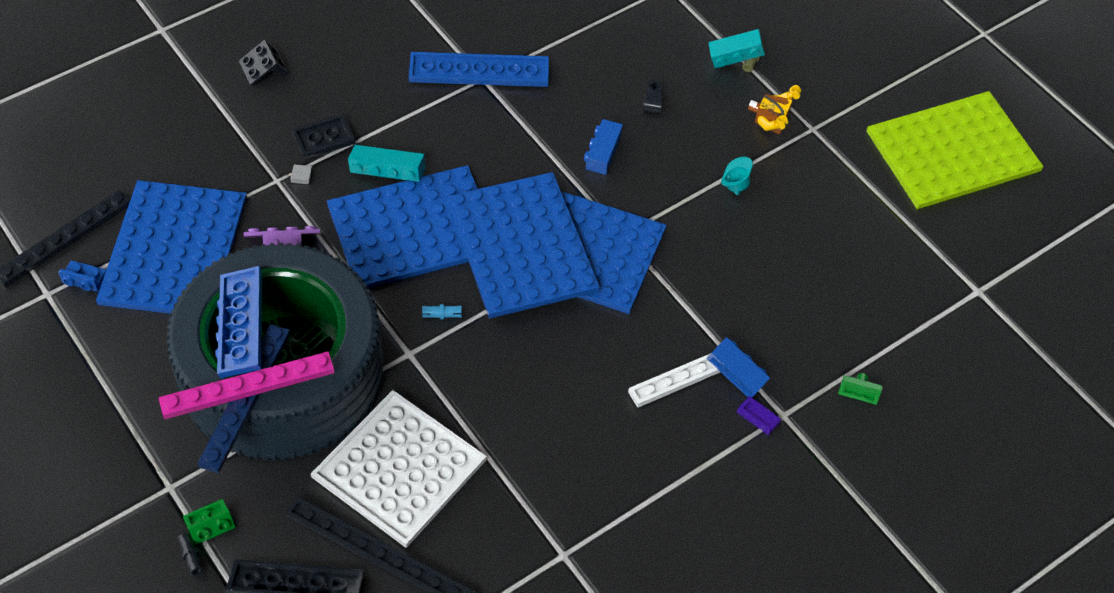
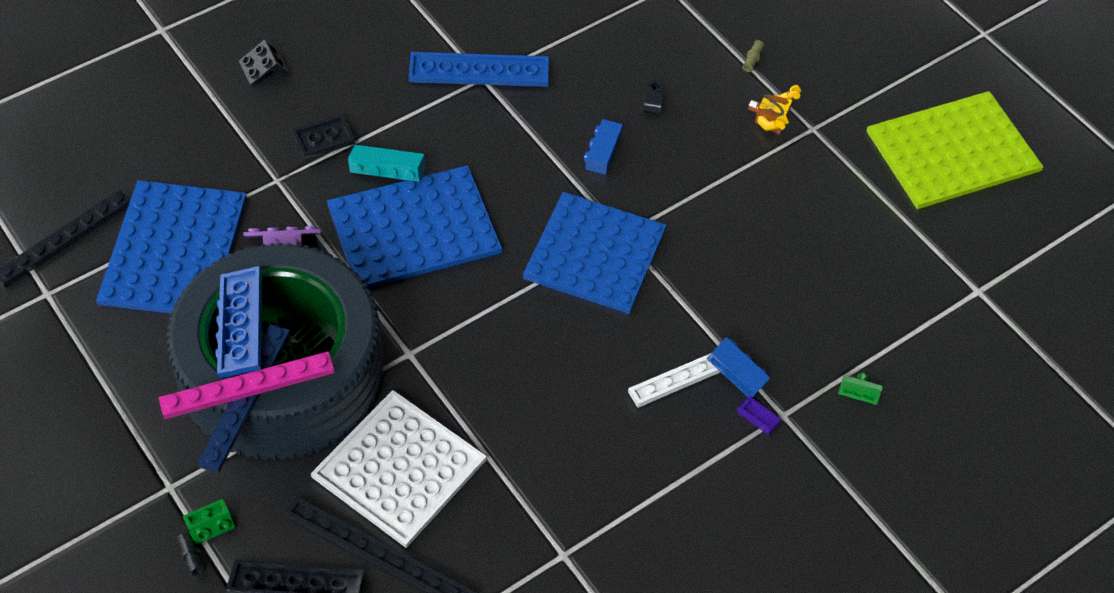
(82, 276): blue bracket -> none
(301, 174): light grey tile -> none
(441, 311): dark azure pin -> none
(522, 245): blue plate -> none
(736, 48): teal brick -> none
(737, 174): teal piece -> none

